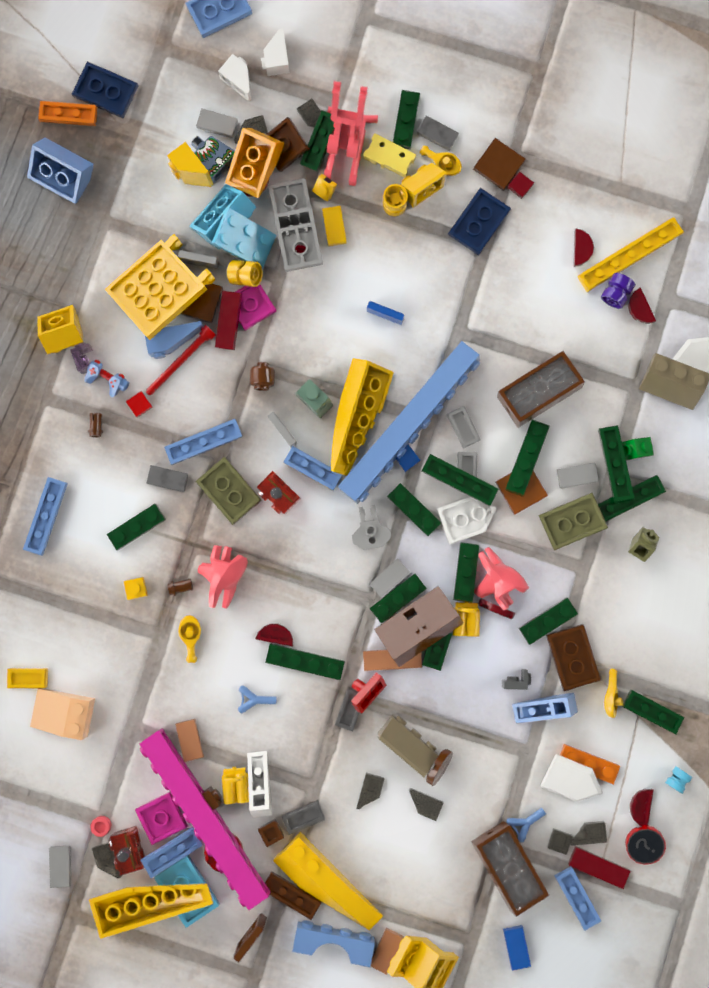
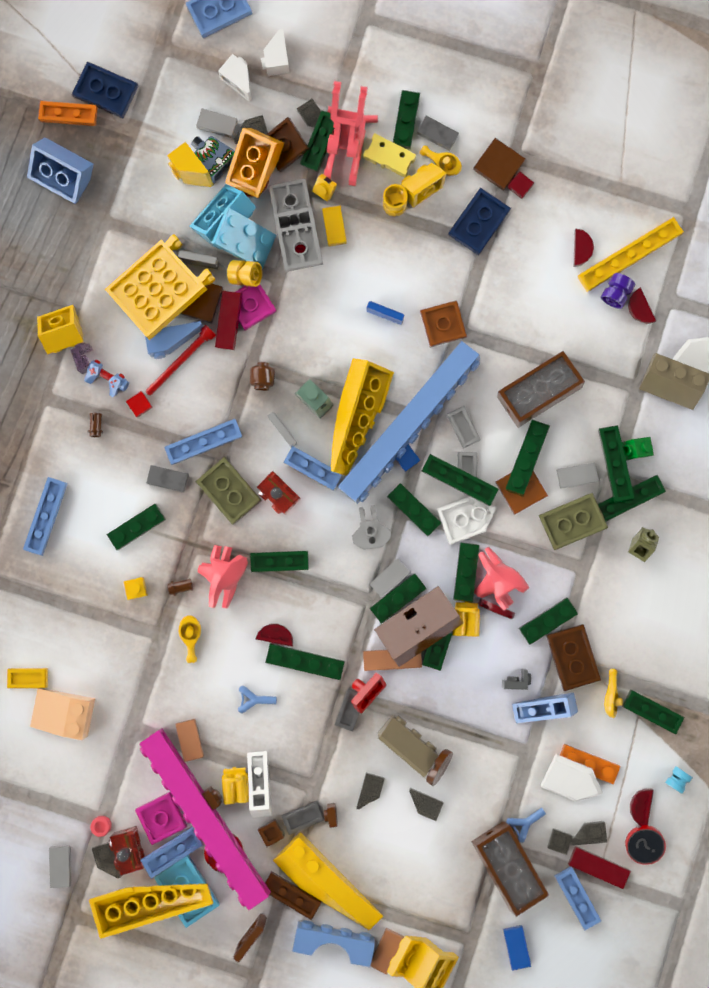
(279, 561): none -> dark green plate
(330, 815): none -> reddish brown plate
(443, 323): none -> dark orange tile

